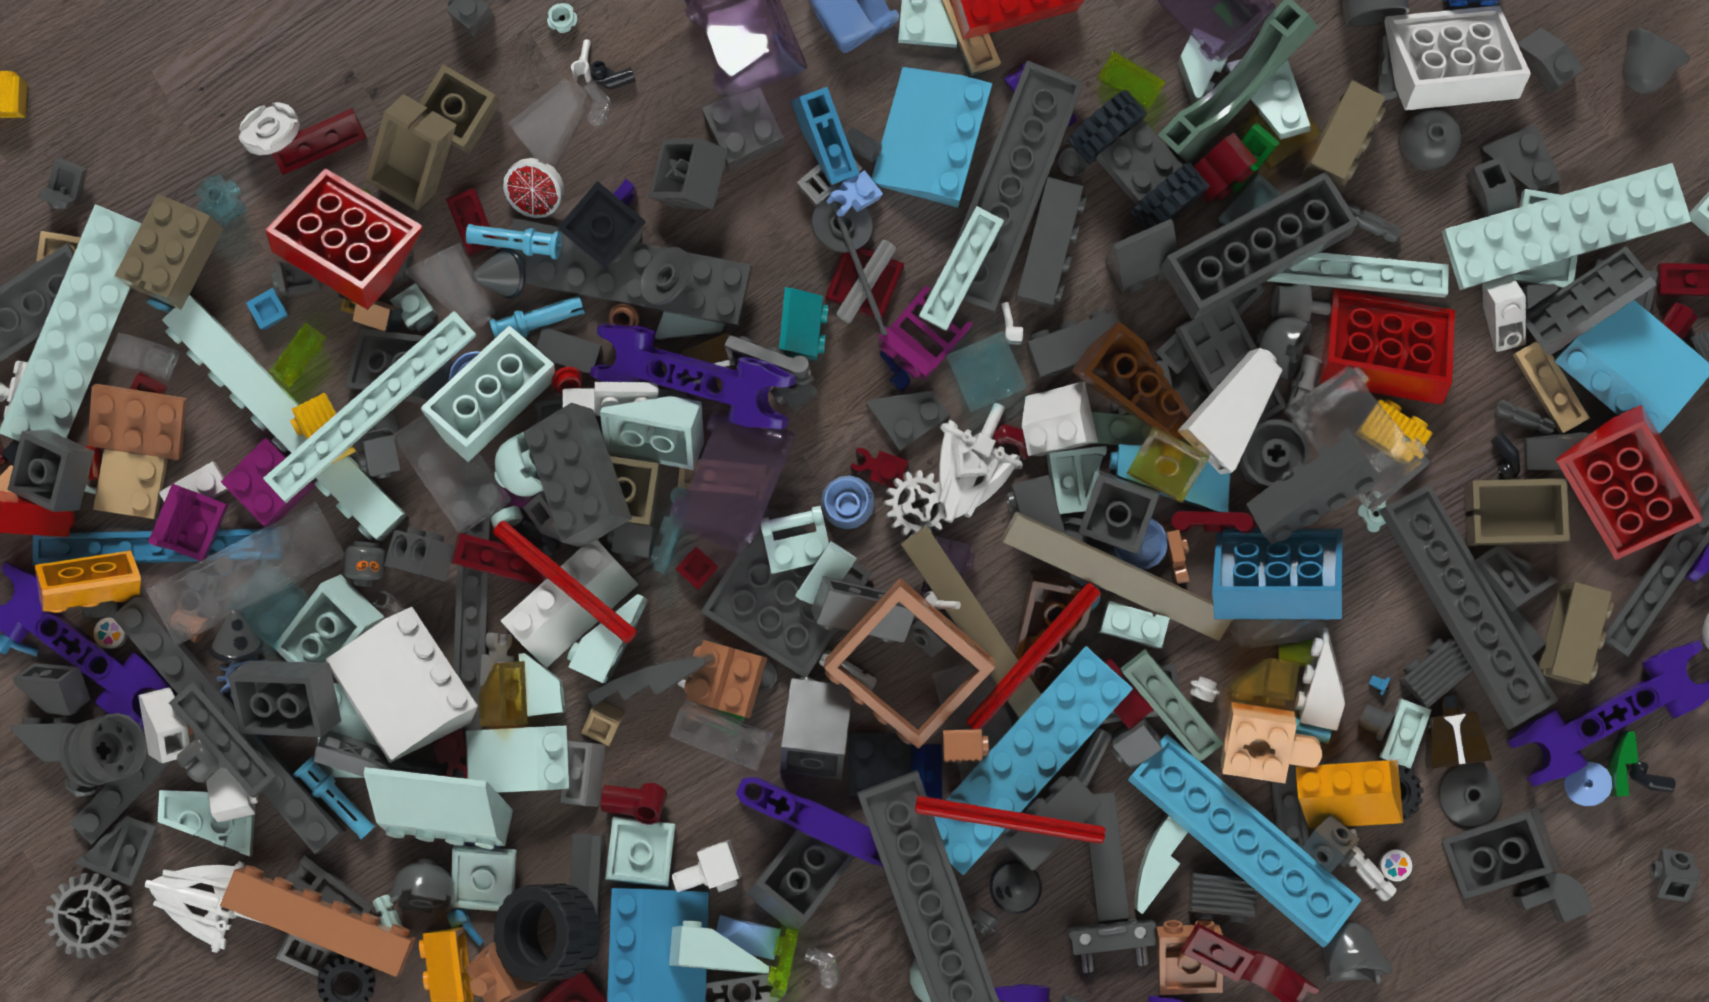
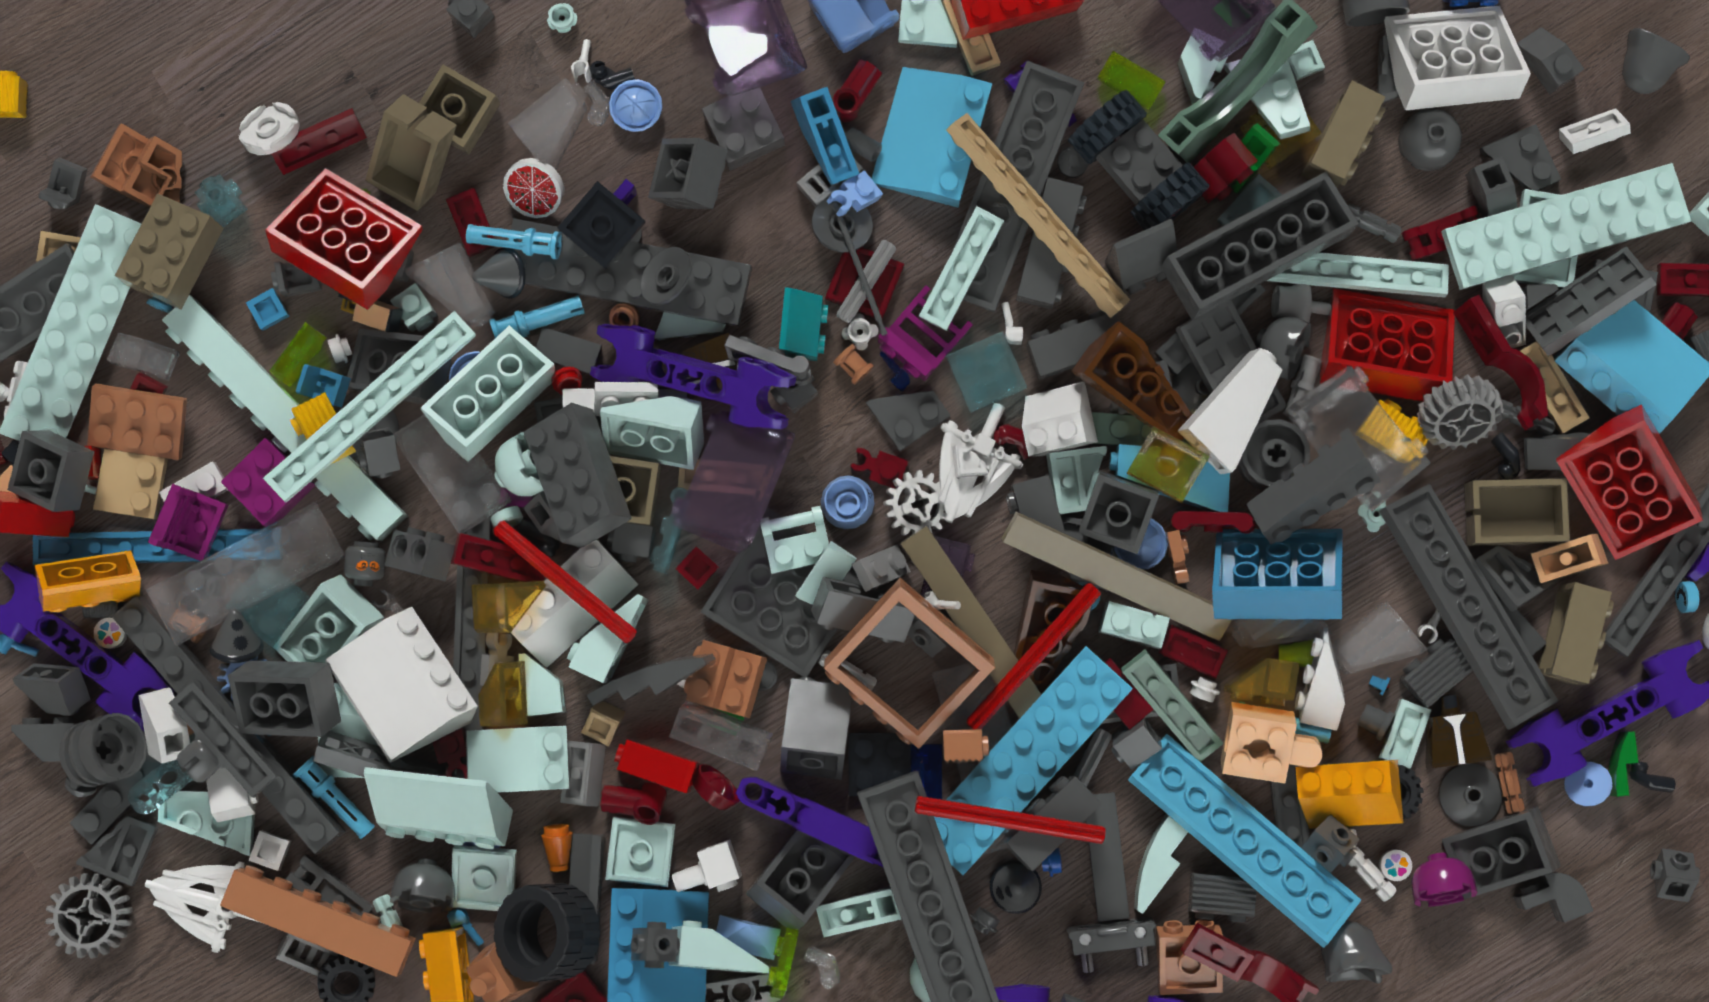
(140, 167): none -> nougat slope
(156, 799): none -> clear light blue beam
(269, 850): none -> white plate
(316, 381): none -> dark azure bracket
(339, 348): none -> white plate
(502, 605): none -> clear yellow slope
(557, 846): none -> orange cone
(635, 105): none -> light blue hat
(654, 945): none -> dark grey brick
(656, 765): none -> red slope
(715, 787): none -> dark red hat
(853, 364): none -> nougat bush
(856, 89): none -> dark red piece
(858, 912): none -> light aqua slope
(860, 341): none -> white plate
(881, 568): none -> light grey plate
(1038, 215): none -> tan plate
(1053, 863): none -> blue plate
(1193, 651): none -> dark red plate
(1305, 61): none -> light aqua tile
(1375, 641): none -> clear slope
(1432, 624): none -> white hand
(1433, 233): none -> dark red plate
(1442, 881): none -> magenta cylinder
(1460, 412): none -> light grey gear
(1496, 352): none -> dark red piece
(1509, 782): none -> nougat axle
(1569, 558): none -> light nougat slope
(1594, 131): none -> white plate
(1687, 597): none -> medium azure tile

